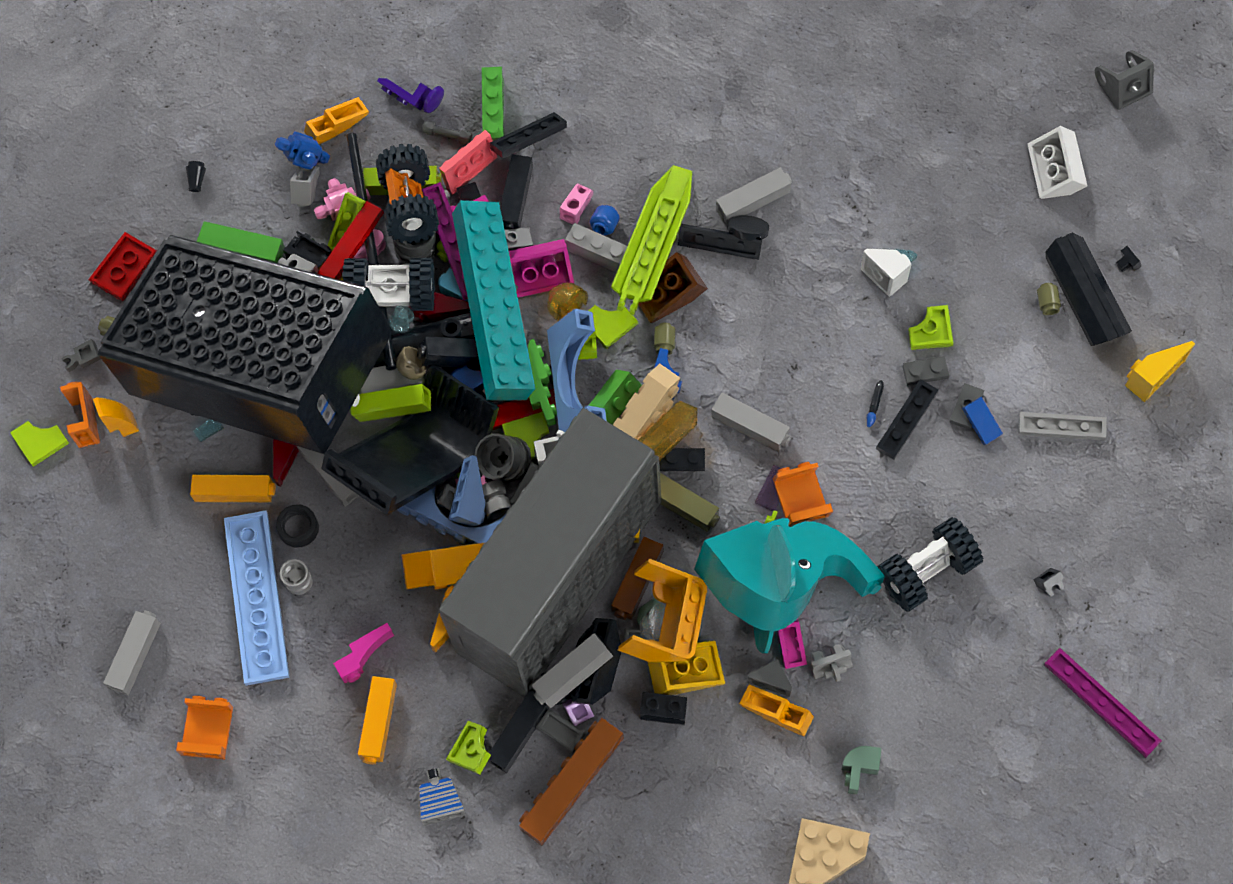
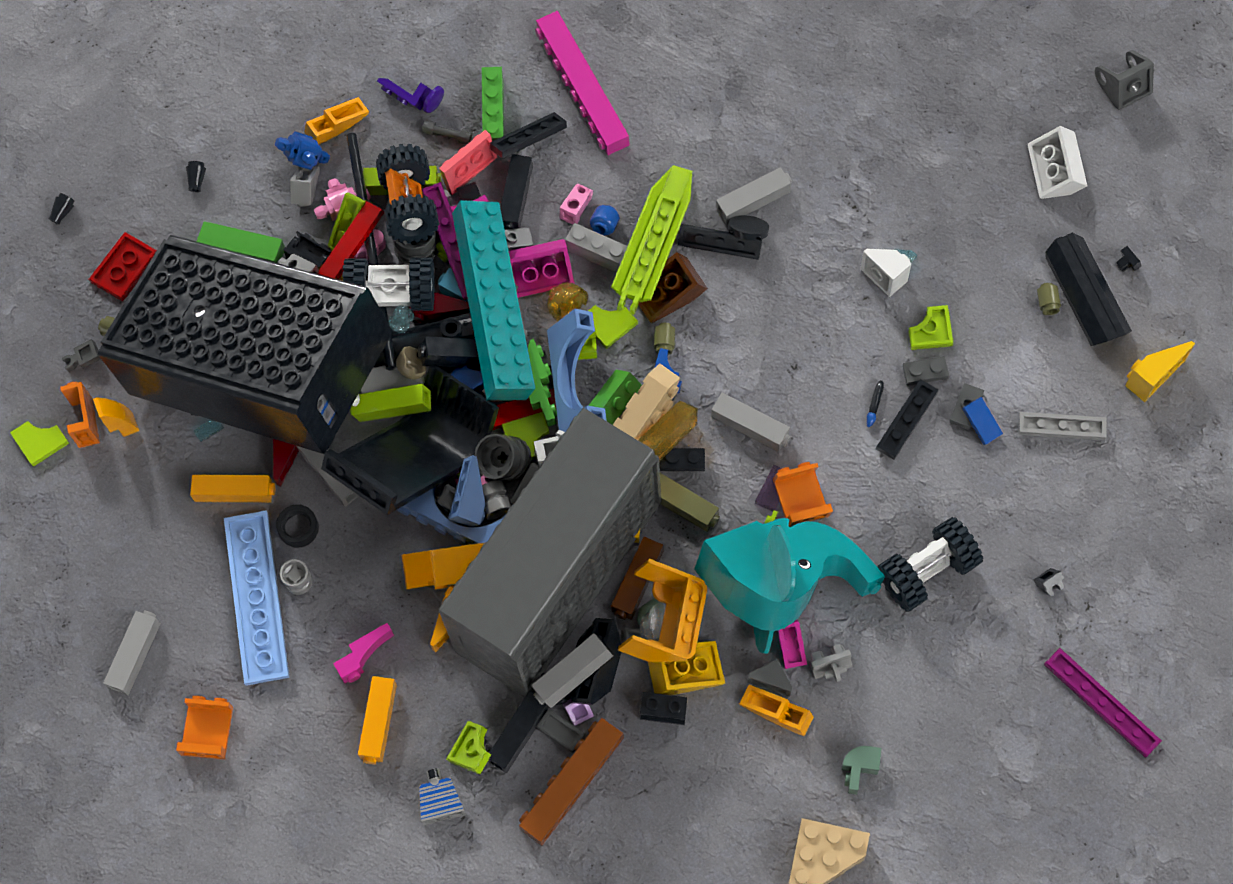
(62, 206): none -> black cone
(582, 82): none -> dark pink brick

